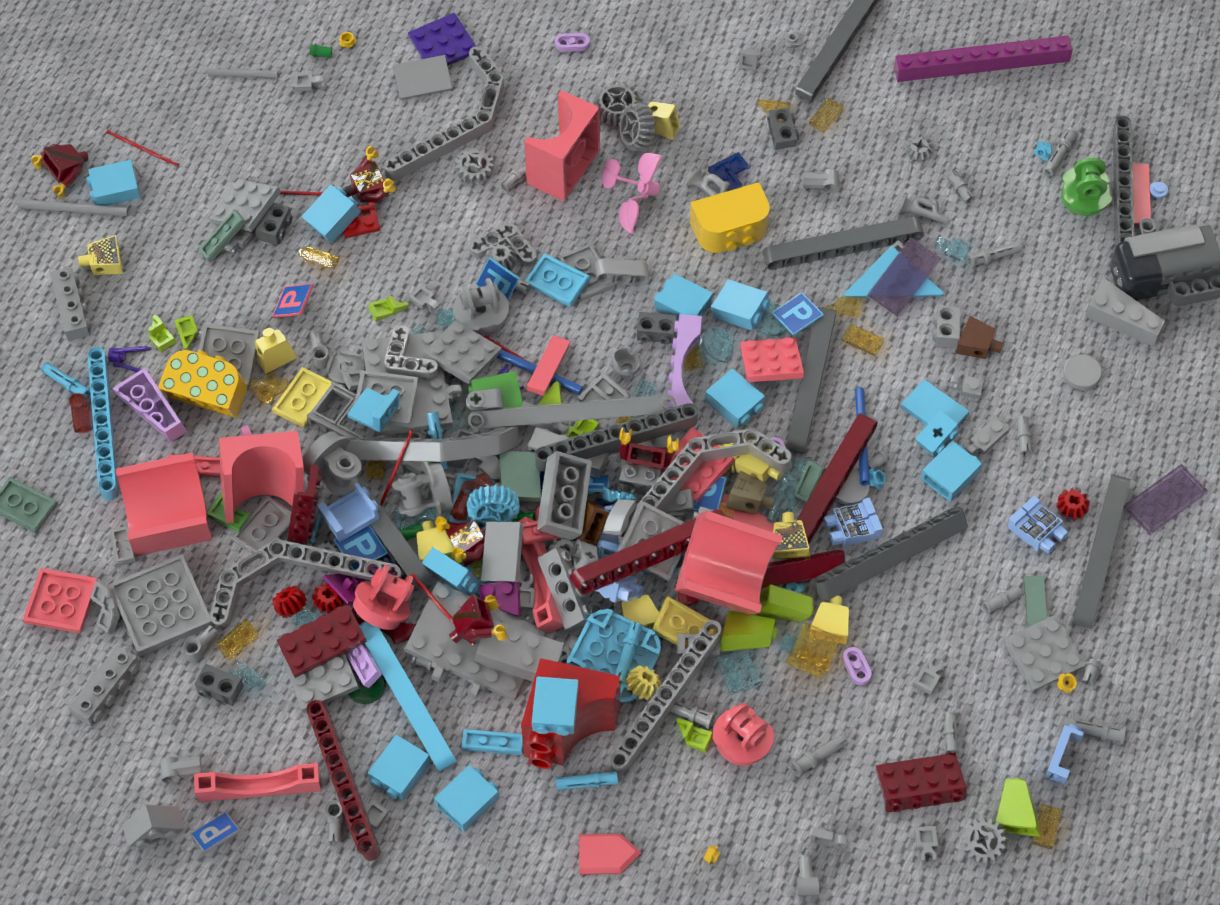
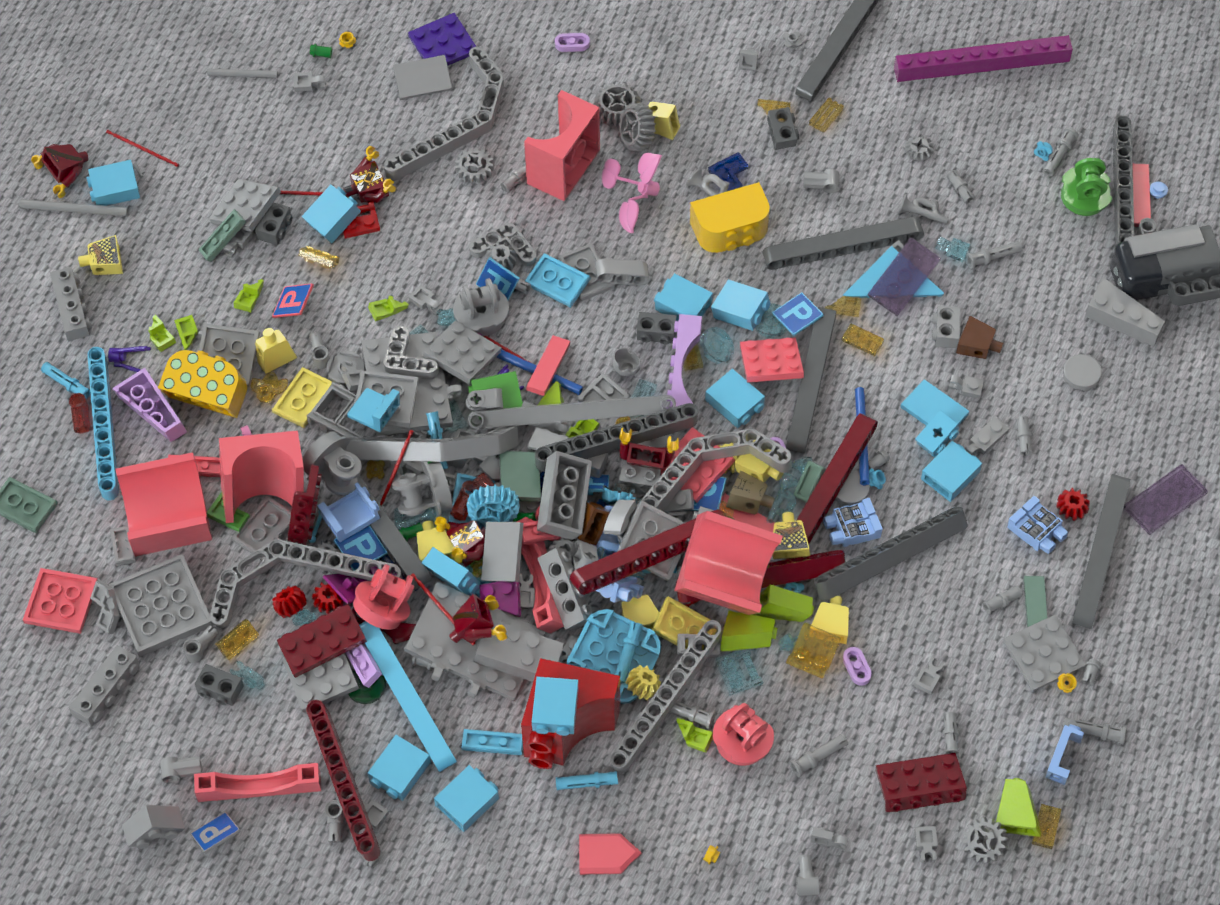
(248, 296): none -> lime slope

